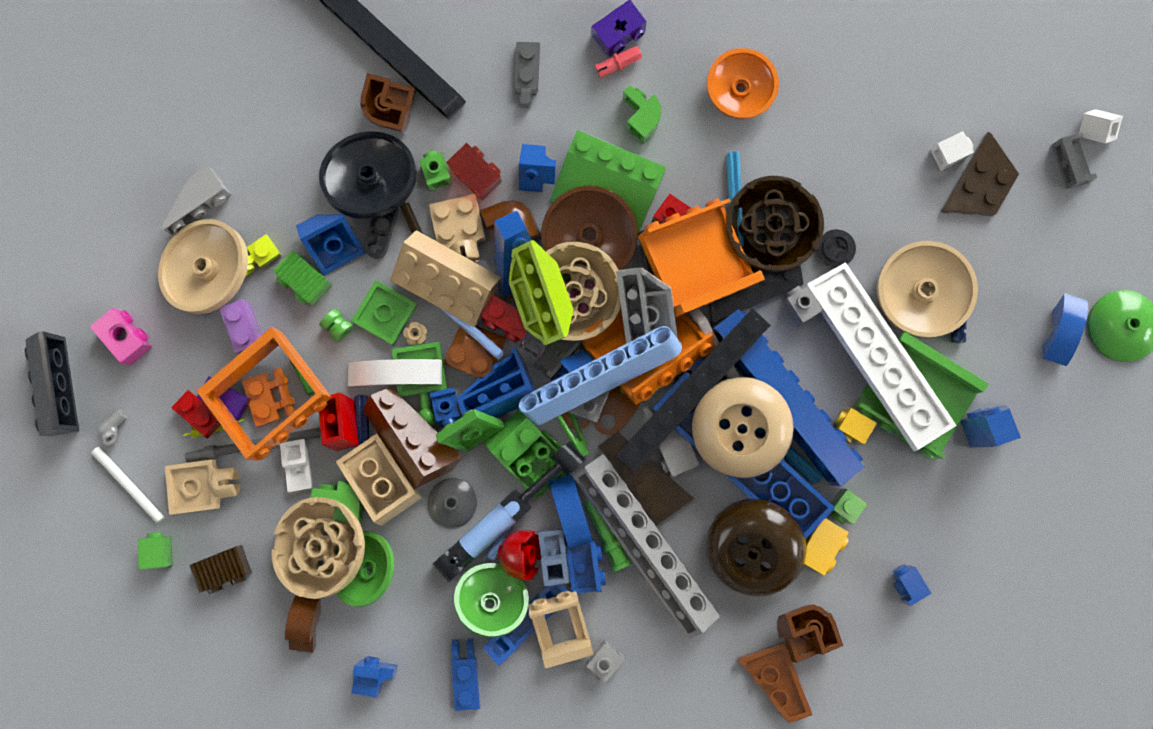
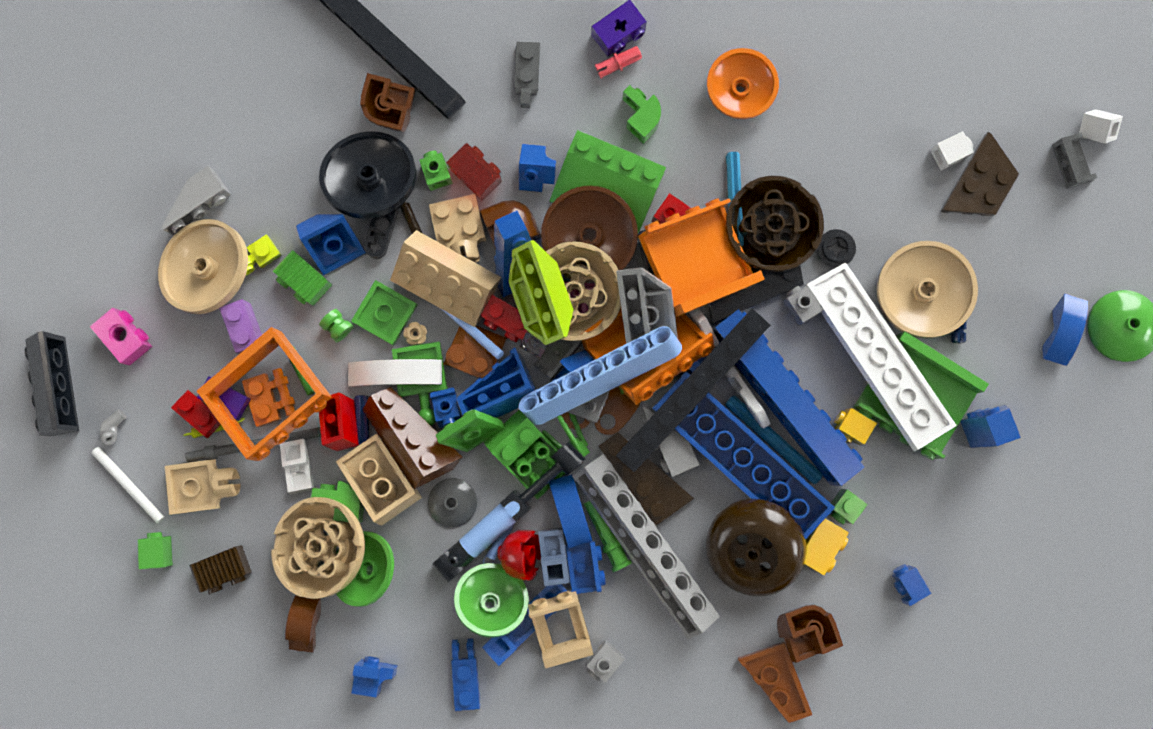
(768, 412): tan brick -> none

